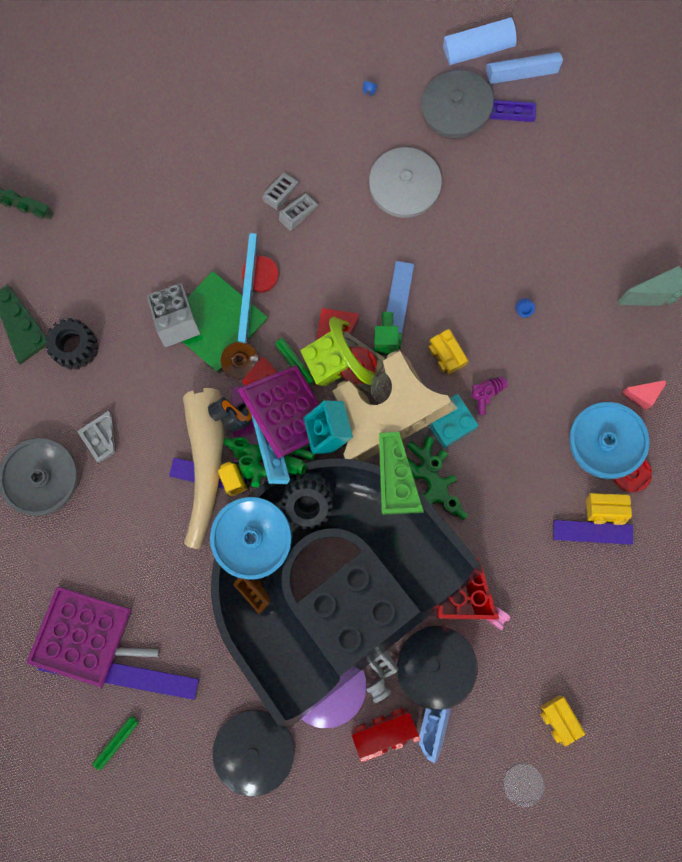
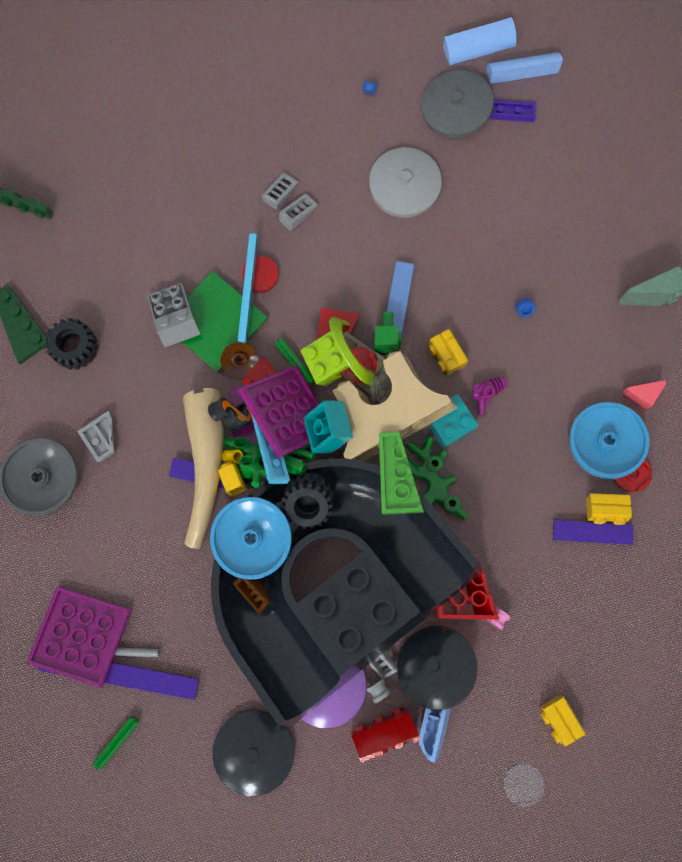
(231, 456): none -> yellow hinge

